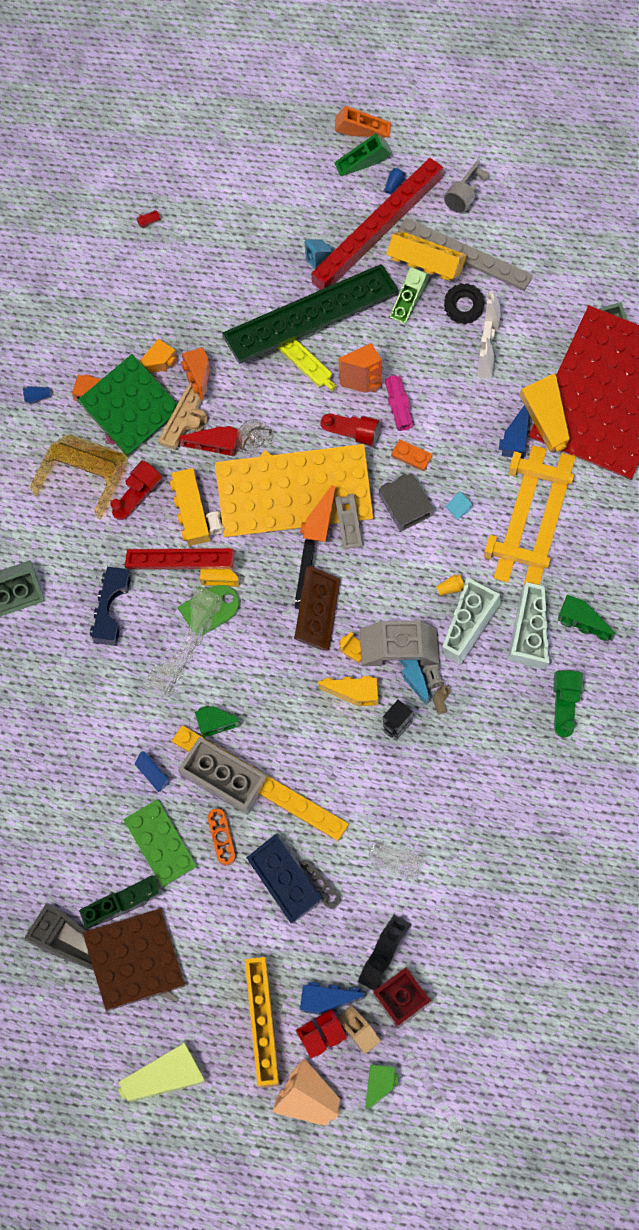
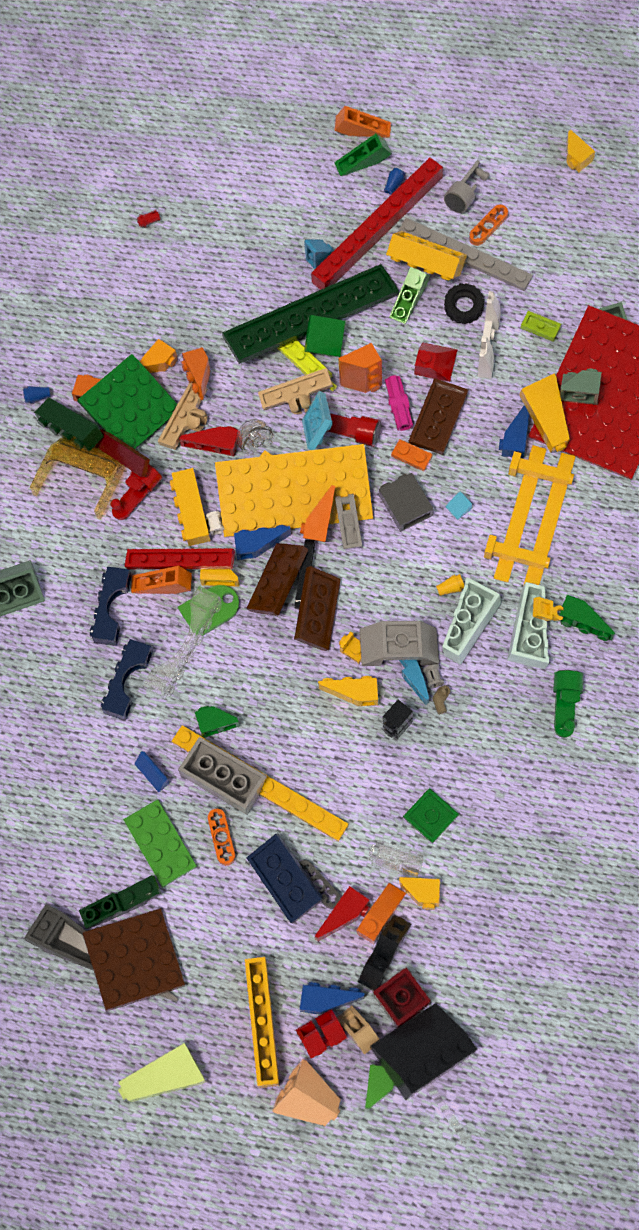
(68, 424): none -> dark green brick
(123, 453): none -> dark red tile
(135, 657): none -> dark blue arch
(162, 581): none -> orange slope
(256, 542): none -> blue slope
(277, 579): none -> reddish brown plate
(296, 391): none -> tan plate
(316, 421): none -> medium azure plate
(324, 336): none -> green tile
(347, 910): none -> red slope
(380, 913): none -> orange slope
(422, 891): none -> yellow slope
(423, 1050): none -> black slope
(430, 815): none -> green tile
(435, 361): none -> red slope
(438, 416): none -> reddish brown plate
(490, 217): none -> orange beam
(540, 326): none -> lime plate
(544, 609): none -> yellow plate
(578, 152): none -> yellow slope
(581, 386): none -> sand green slope

